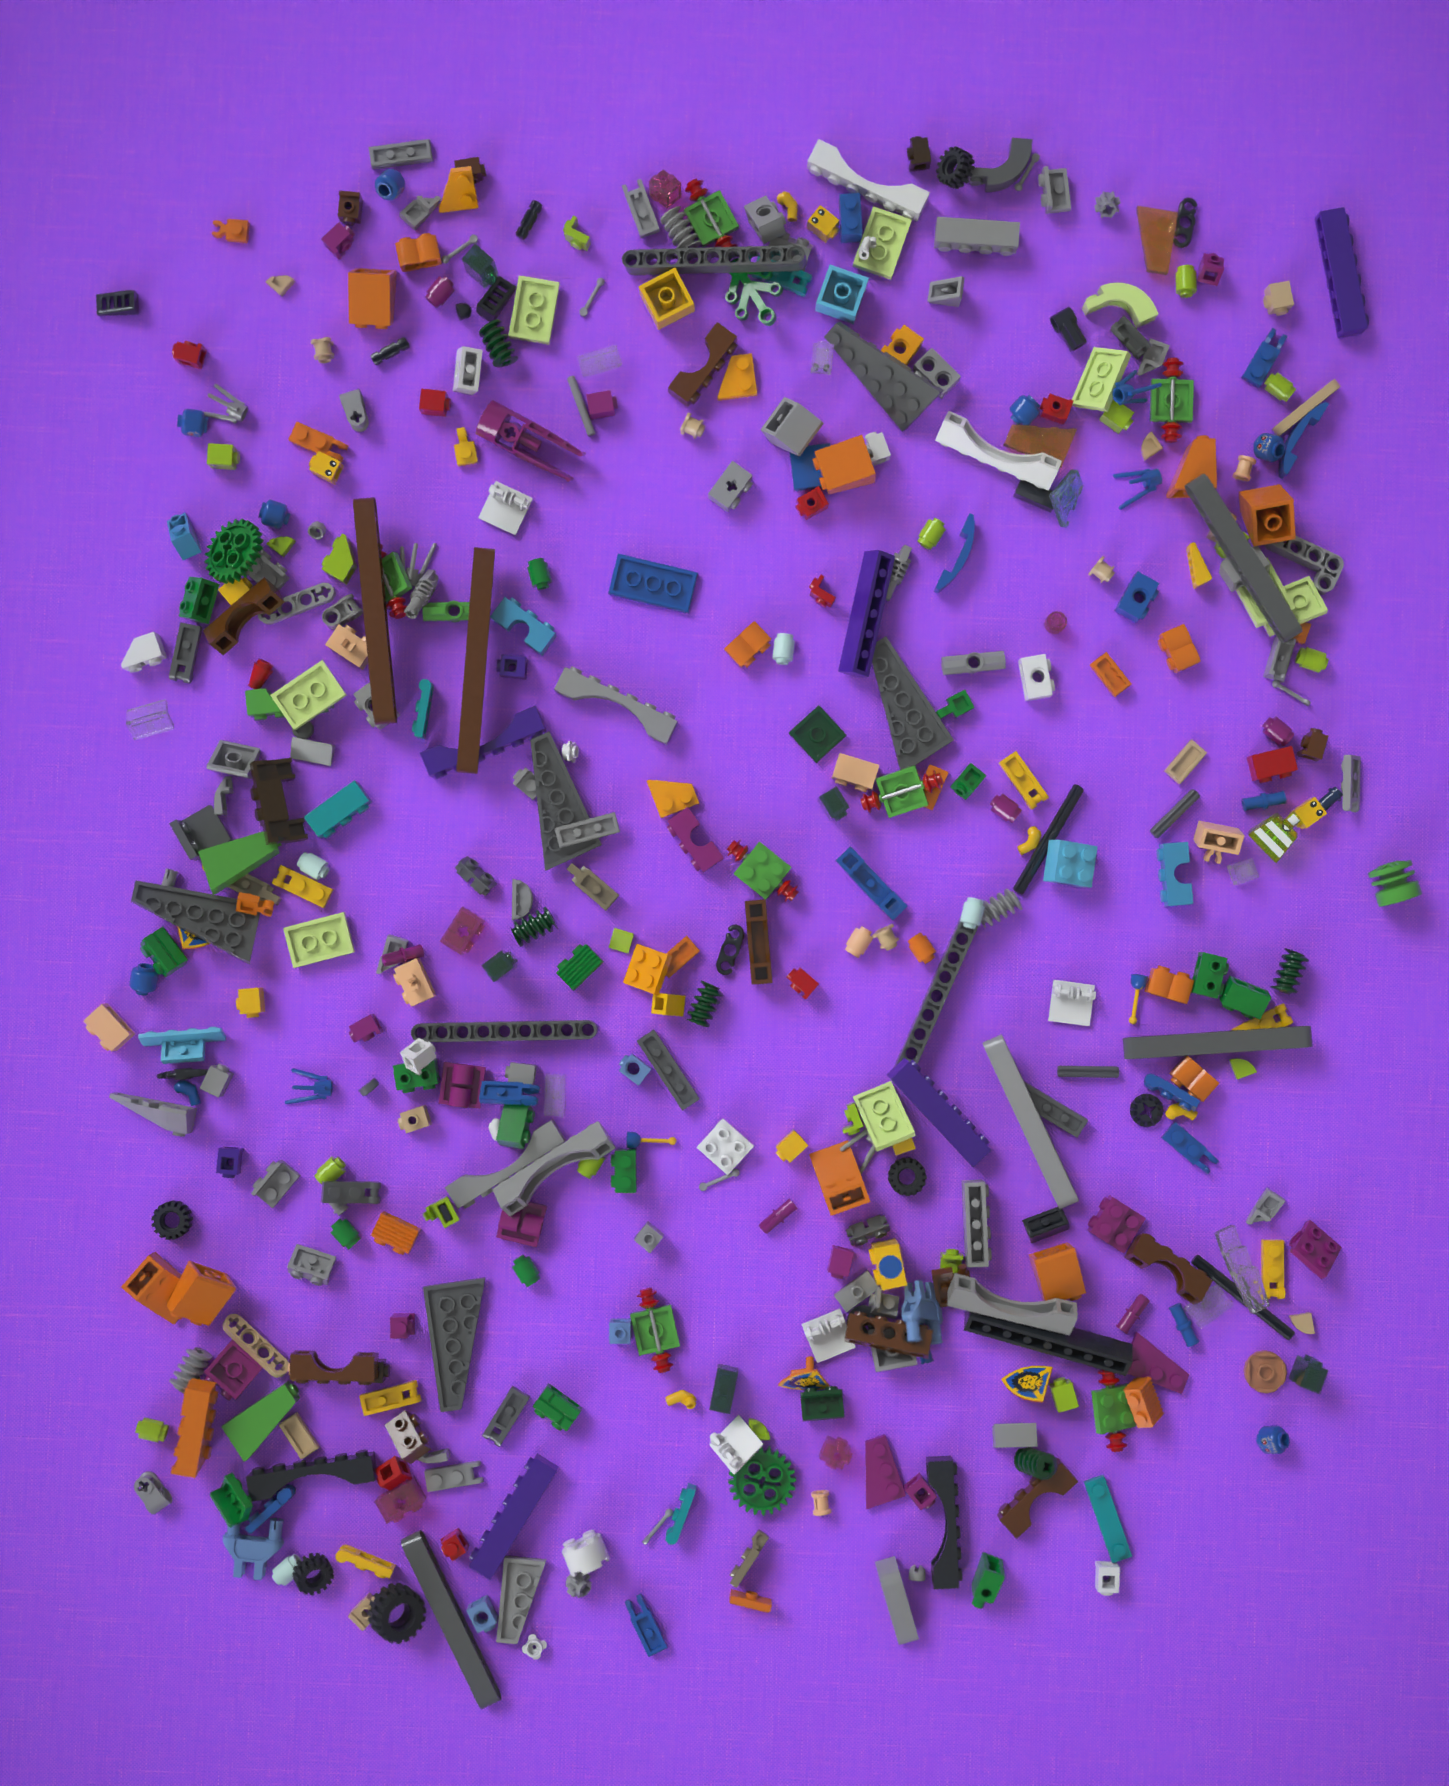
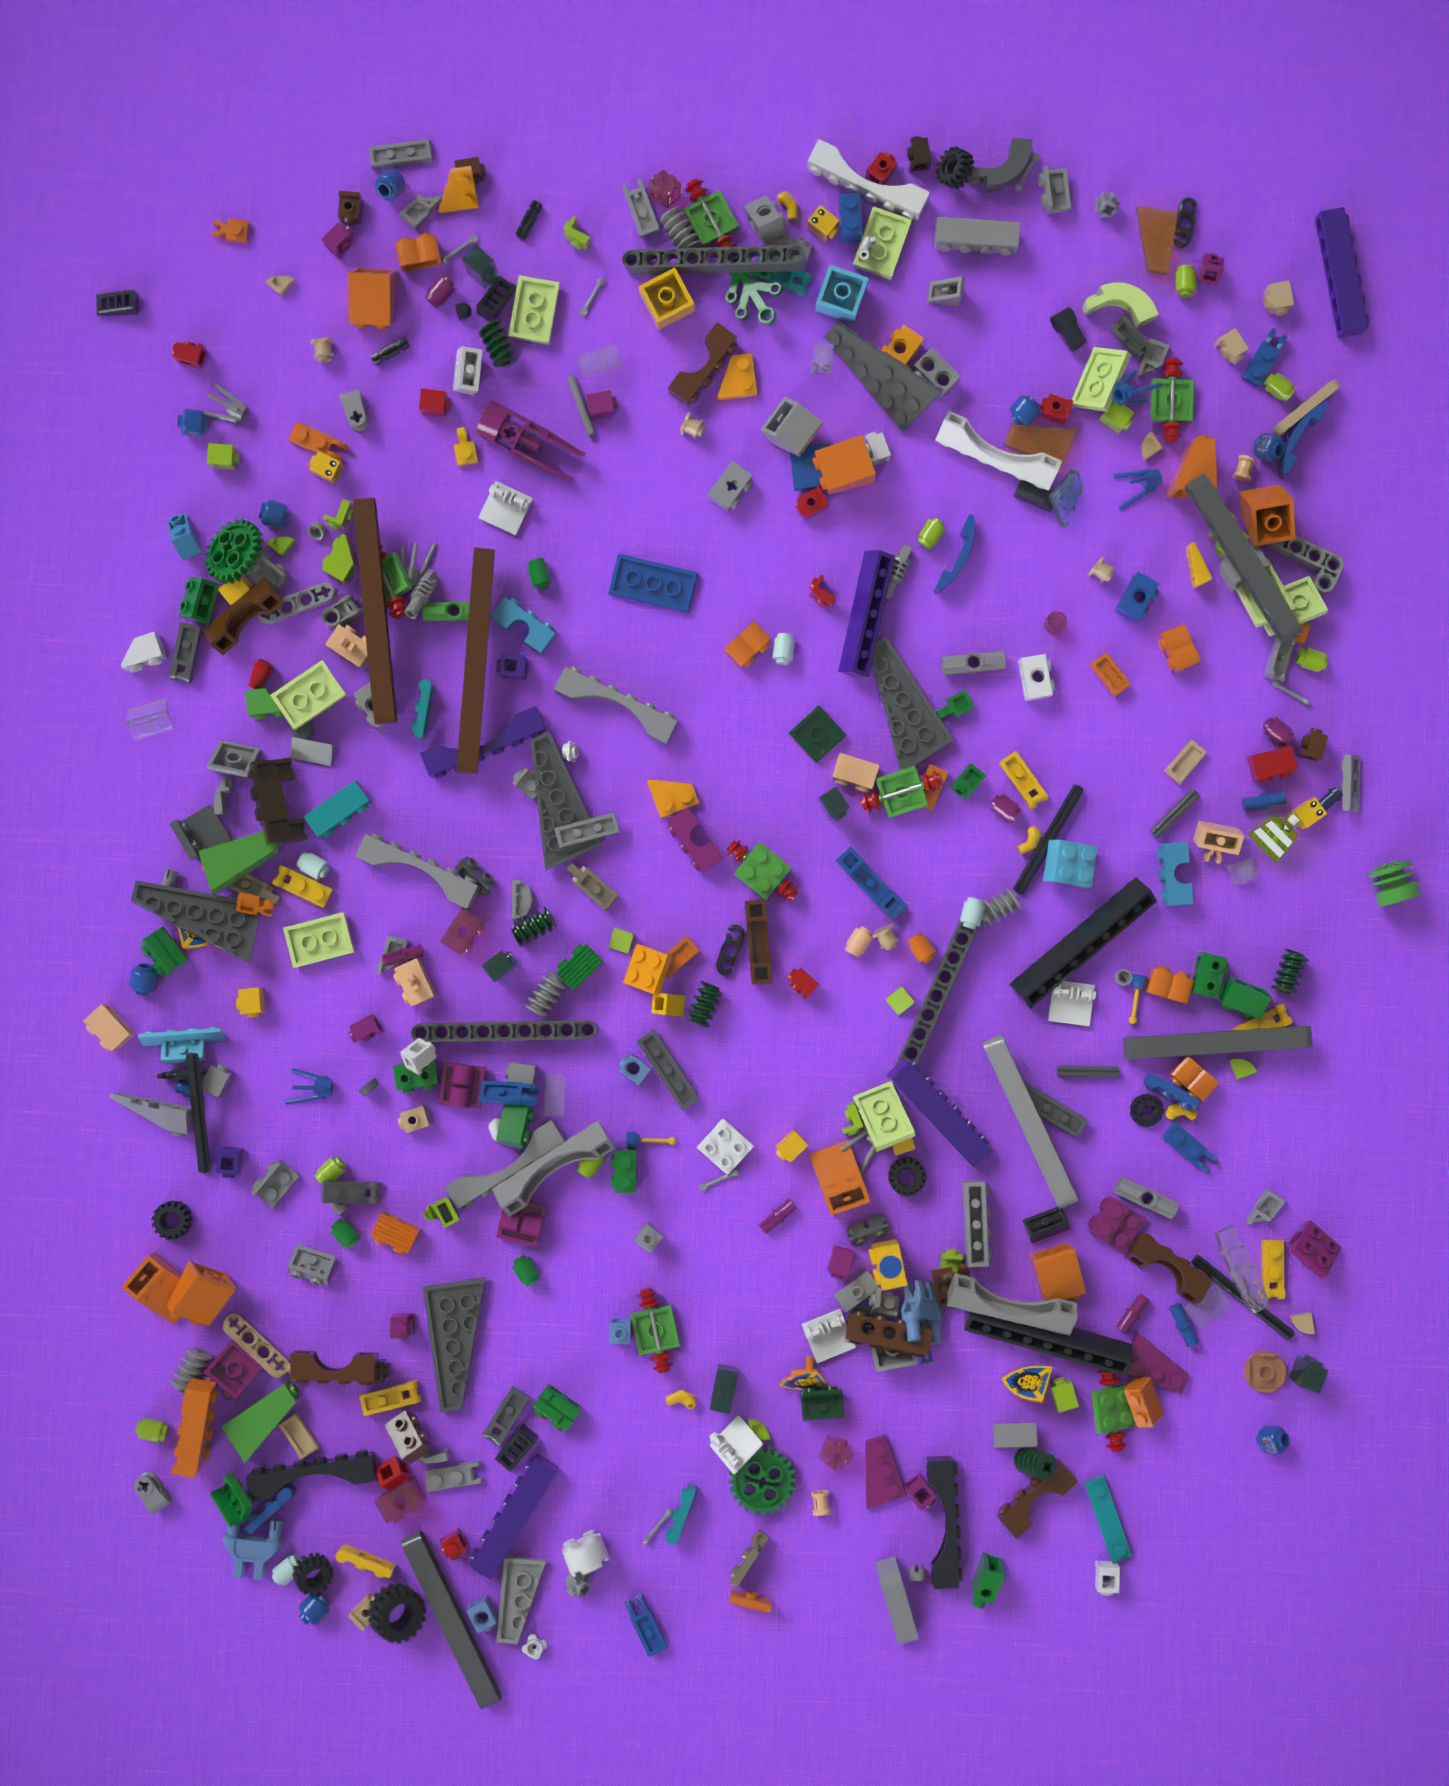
(198, 1112): none -> black axle
(314, 1609): none -> blue head
(344, 515): none -> lime bracket
(456, 889): none -> light grey arch
(526, 1438): none -> black slope
(546, 994): none -> light grey piece
(878, 174): none -> red brick
(899, 1000): none -> lime slope
(1083, 942): none -> black brick
(1125, 974): none -> light grey hinge
(1157, 1203): none -> light grey piece
(1232, 346): none -> tan brick

